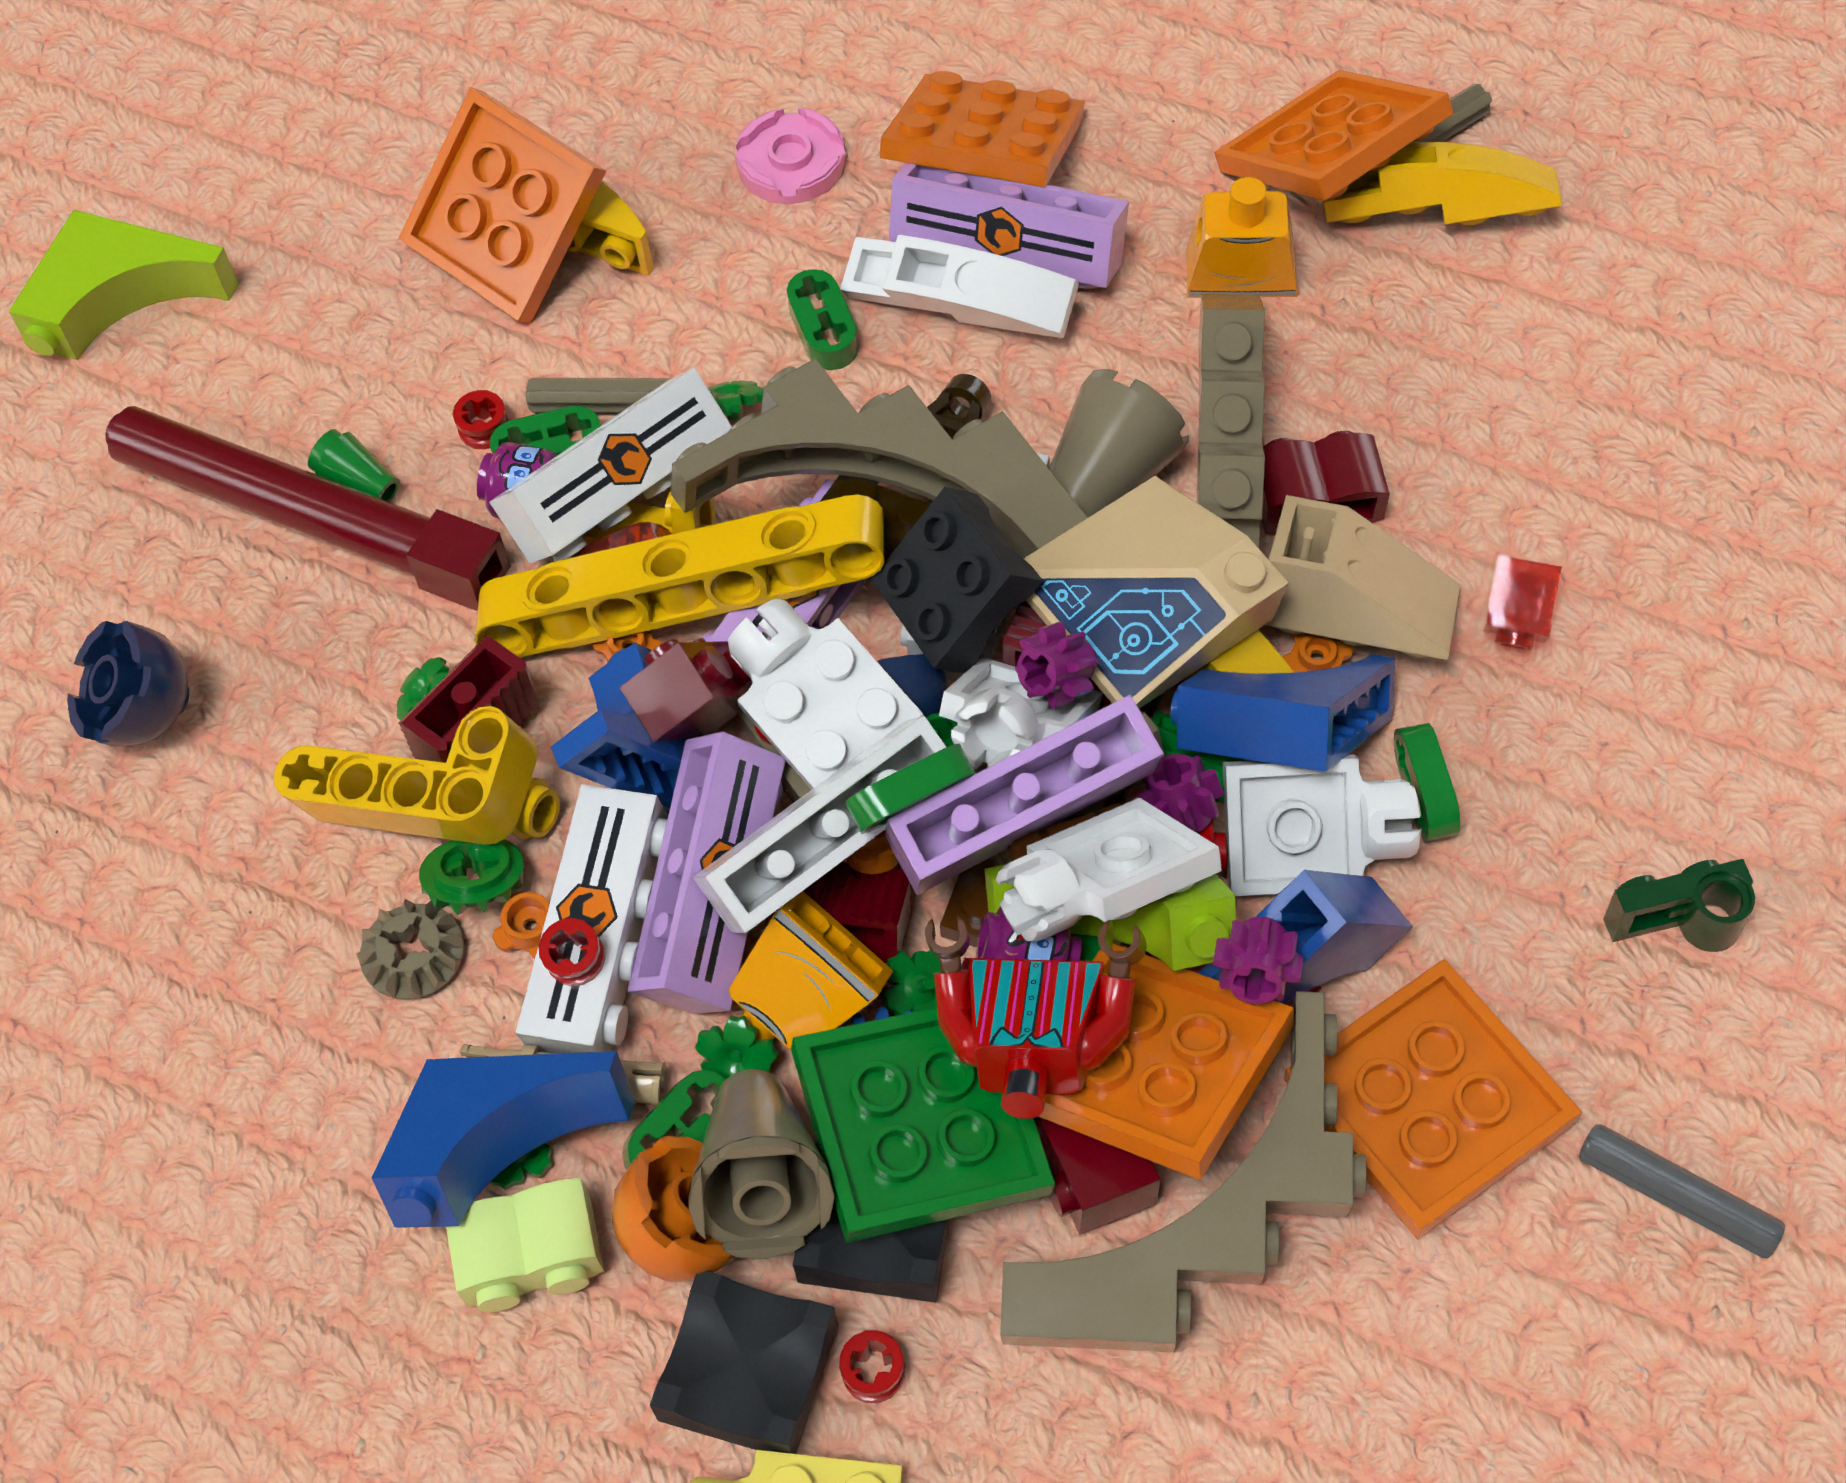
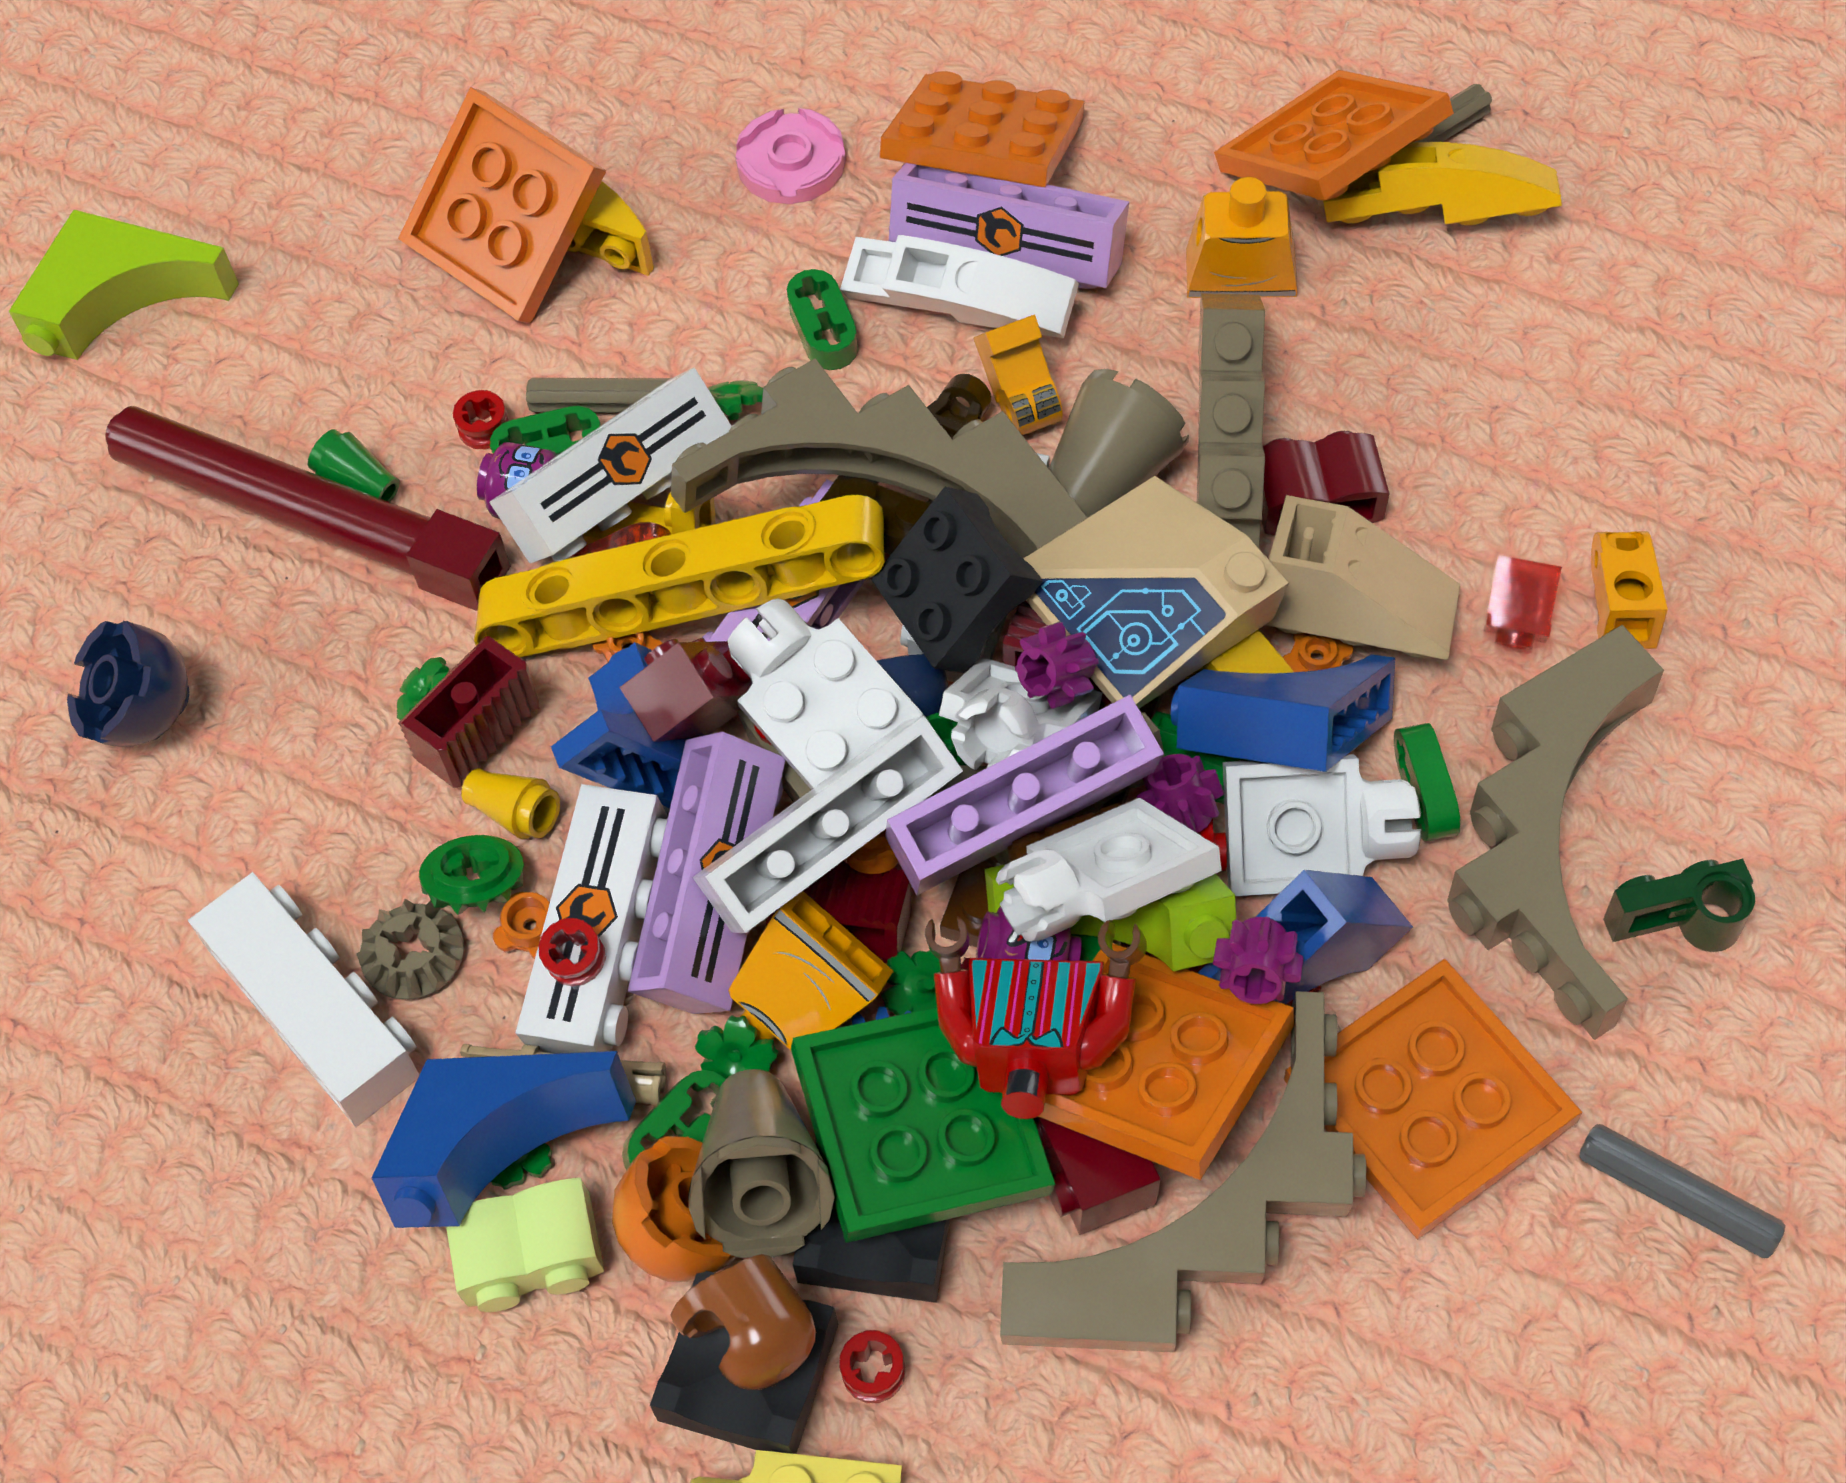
(306, 998): none -> white brick
(464, 800): yellow beam -> none
(764, 1319): none -> dark orange helmet
(908, 787): green beam -> none
(1020, 375): none -> light orange leg
(1518, 884): none -> dark tan arch
(1628, 585): none -> light orange leg

